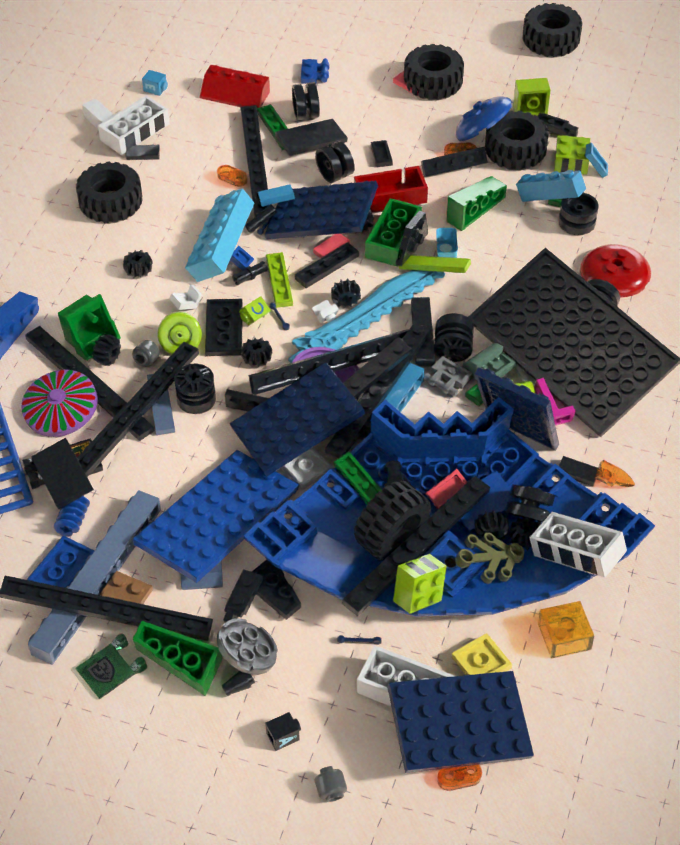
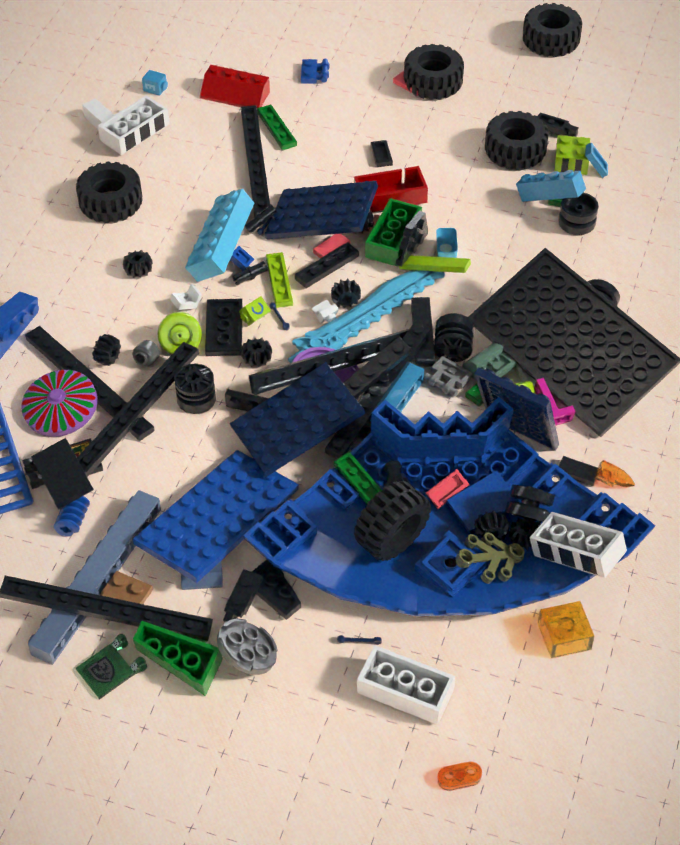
(61, 563): blue tile -> none
(85, 322): green piece -> none
(143, 152): black tile -> none
(163, 414): sand blue tile -> none
(232, 175): clear orange plate -> none
(238, 682): black cone -> none
(276, 195): dark azure tile -> none
(283, 731): black brick -> none
(305, 102): black wheel -> none
(307, 468): white tile -> none
(310, 136): black tile -> none
(330, 784): dark grey head -> none
(334, 161): black wheel -> none
(416, 545): black plate -> none
(419, 583): lime brick -> none
(454, 161): black plate -> none
(458, 147): clear orange plate -> none
(459, 721): dark blue plate -> none
(474, 201): green wedge -> none
(481, 657): light yellow plate -> none
(482, 116): blue brick -> none
(532, 95): lime brick -> none
(619, 266): red brick -> none

